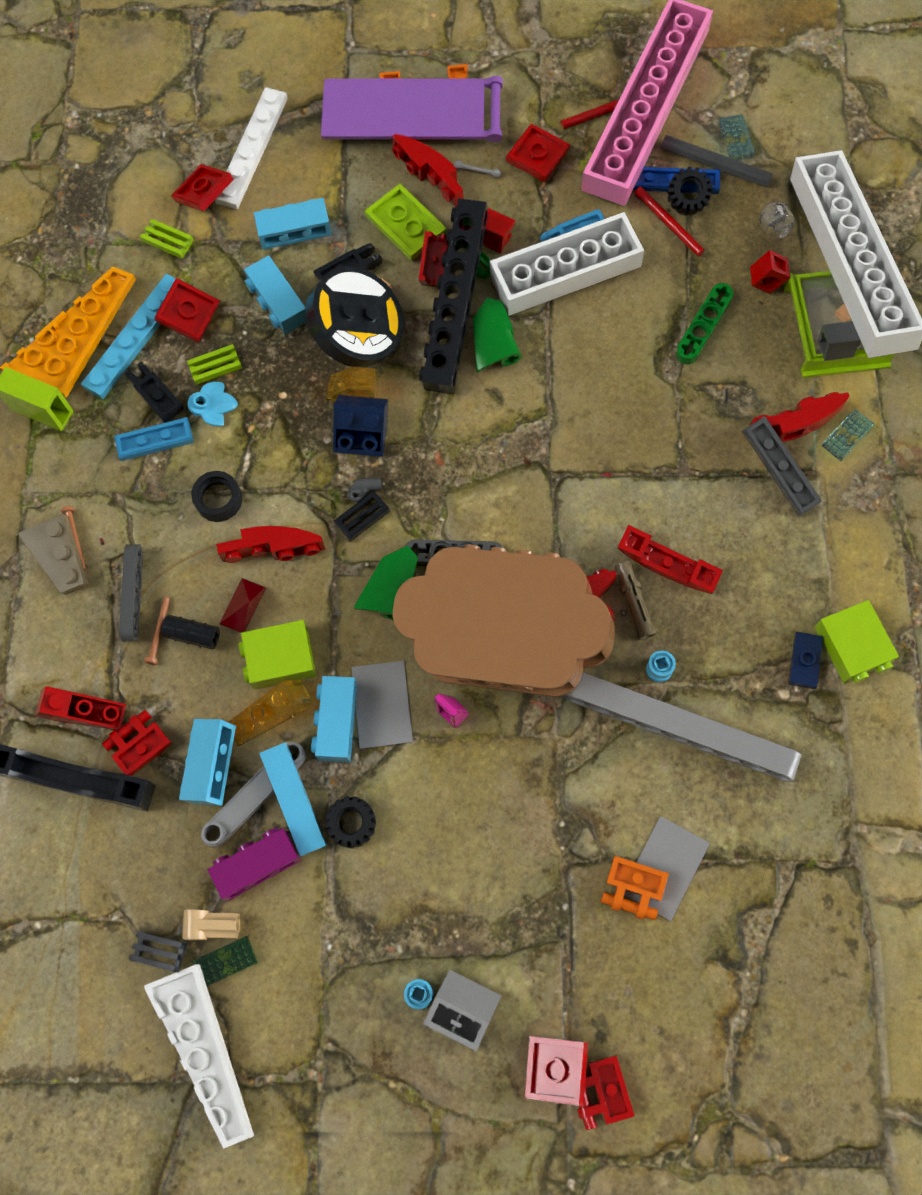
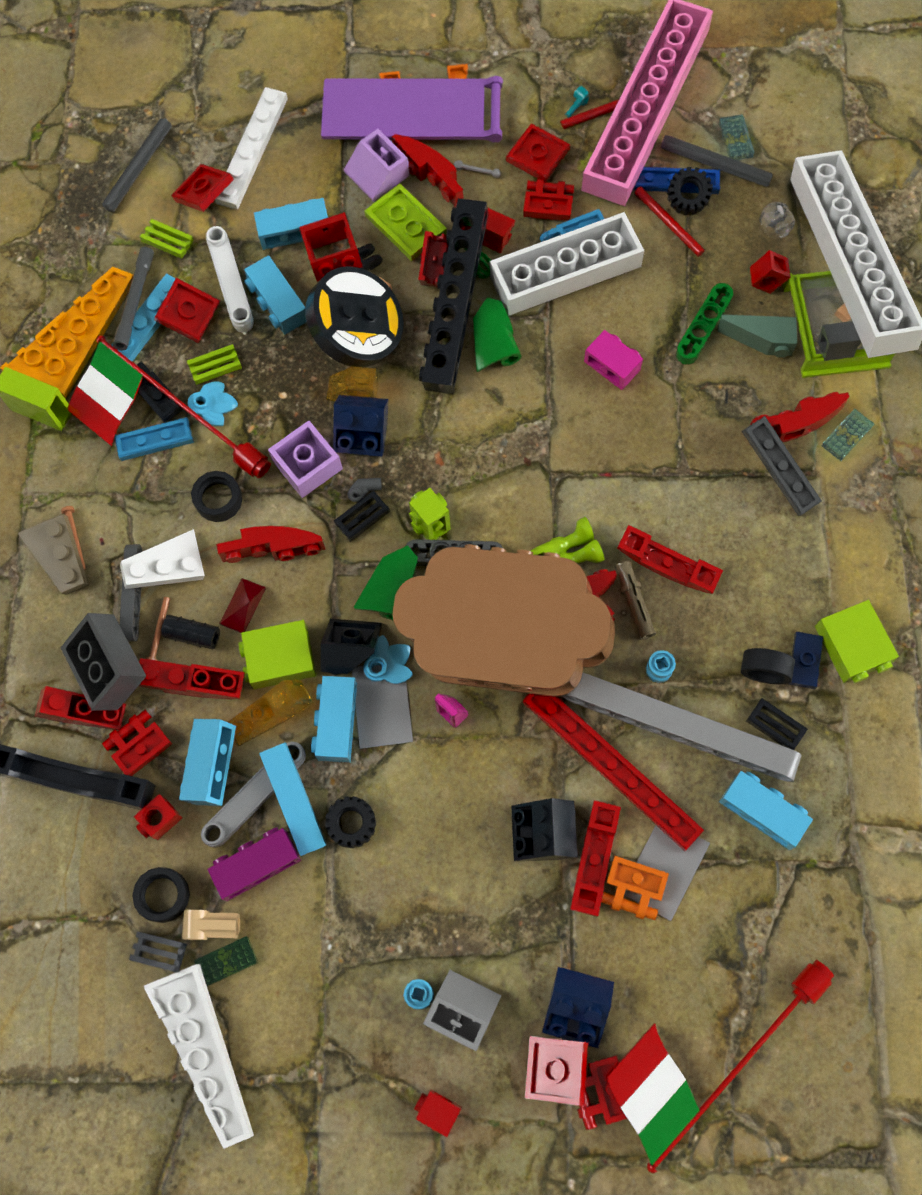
(103, 661): none -> dark grey brick
(110, 390): none -> flag
(124, 329): none -> dark grey piece
(137, 165): none -> dark grey axle
(140, 891): none -> black tyre
(166, 563): none -> white wing
(169, 814): none -> red brick
(192, 680): none -> red slope
(229, 279): none -> white piece
(305, 459): none -> lavender brick
(316, 237): none -> red window
(347, 644): none -> black slope
(377, 165): none -> lavender slope
(392, 661): none -> medium azure plate
(429, 514): none -> lime brick
(437, 1112): none -> red brick
(544, 830): none -> black slope
(548, 204): none -> red plate
(578, 1007): none -> dark blue slope
(581, 97): none -> teal hand
(582, 535): none -> lime piece
(595, 858): none -> red slope
(613, 359): none -> dark pink brick
(615, 769): none -> red tile
(656, 1092): none -> flag
(763, 333): none -> sand green slope
(766, 809): none -> medium azure brick
(767, 666): none -> black tyre
(771, 733): none -> black tile

